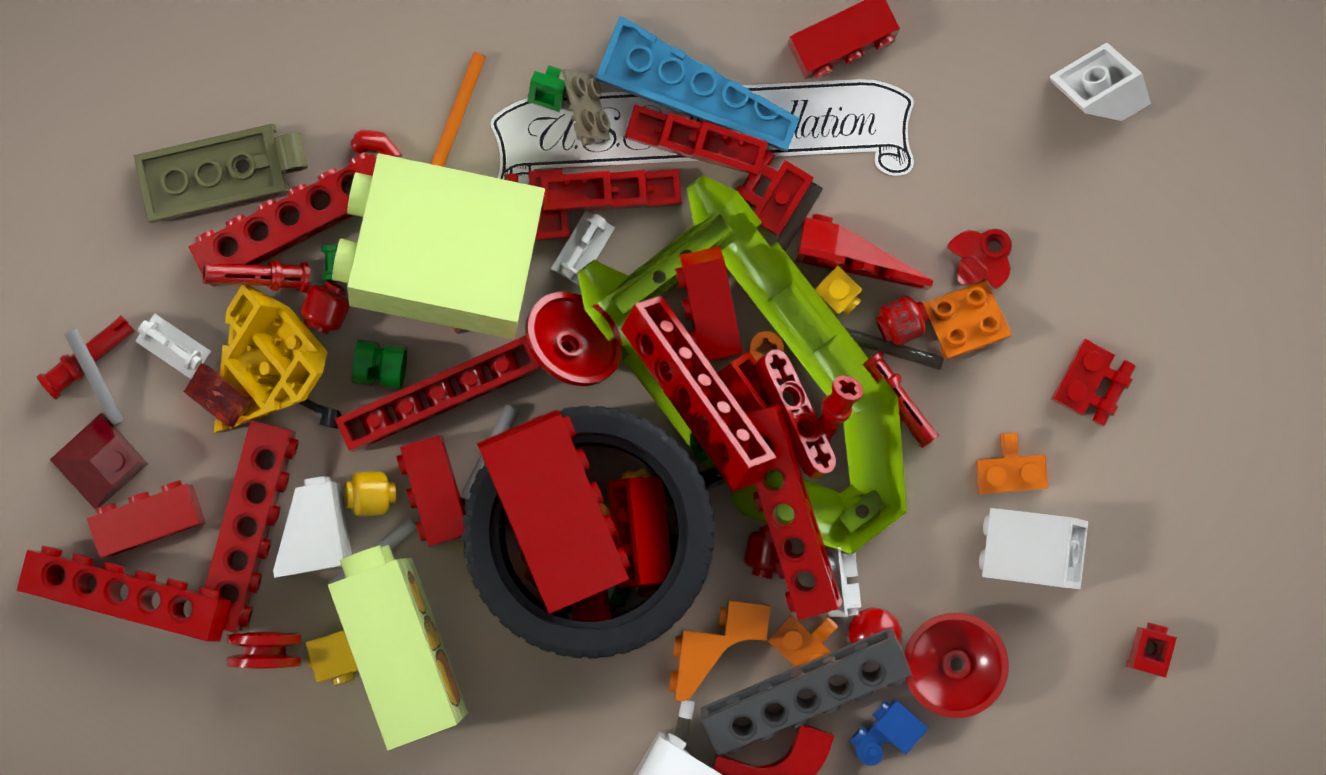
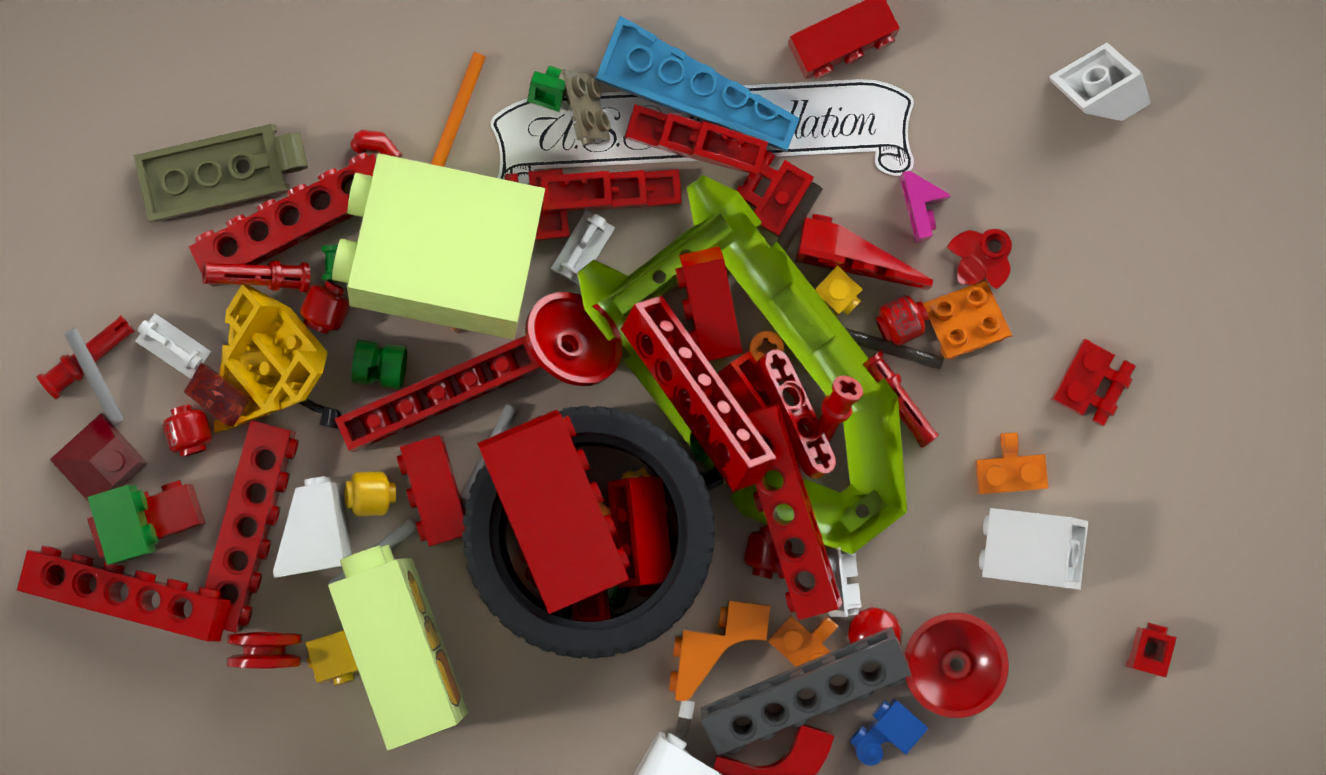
(123, 524): none -> green brick
(187, 431): none -> red head
(917, 195): none -> dark pink slope

